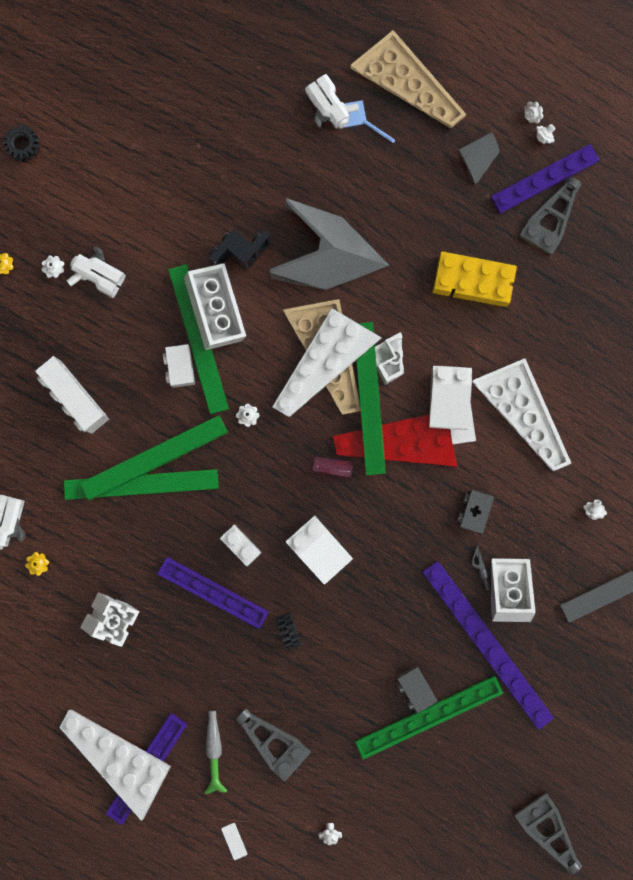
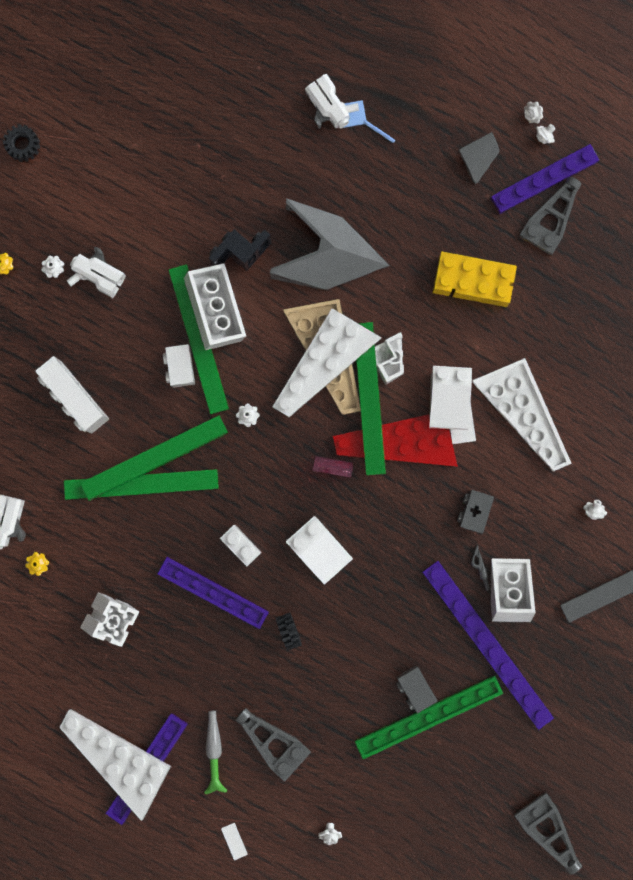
(402, 73): tan wing -> none

